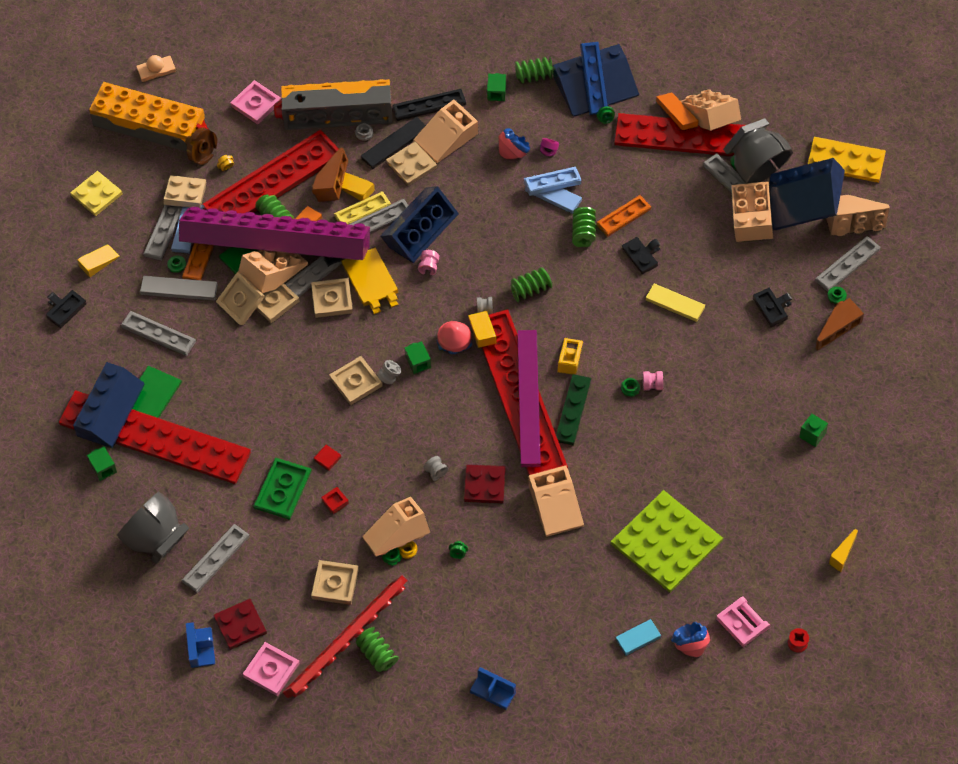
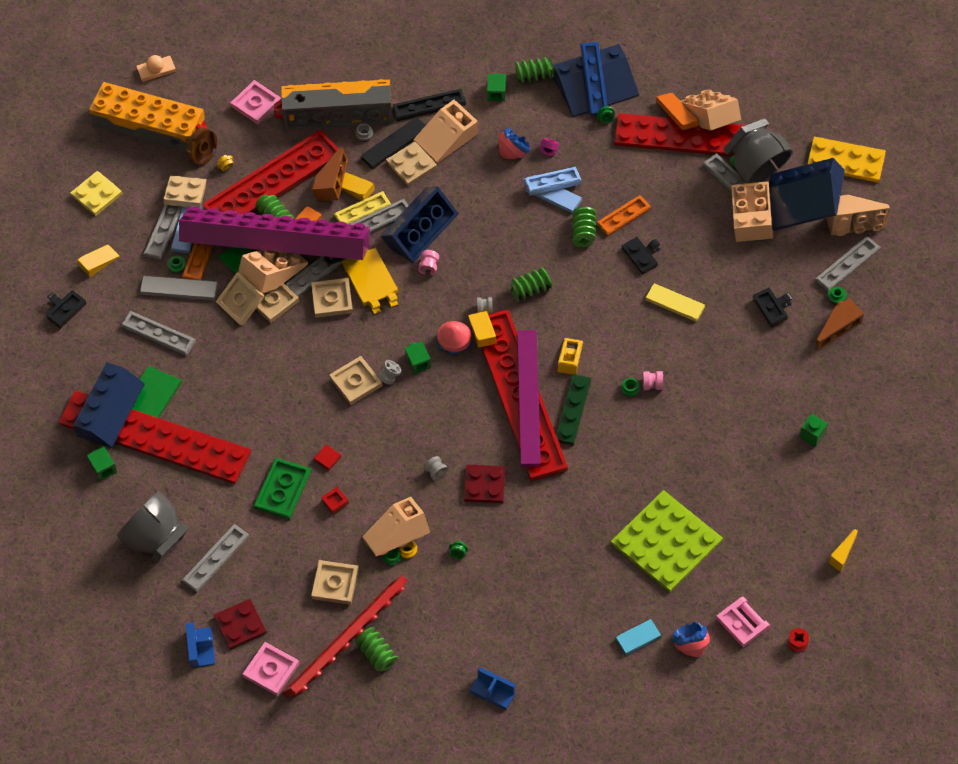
(555, 501): light nougat slope -> none

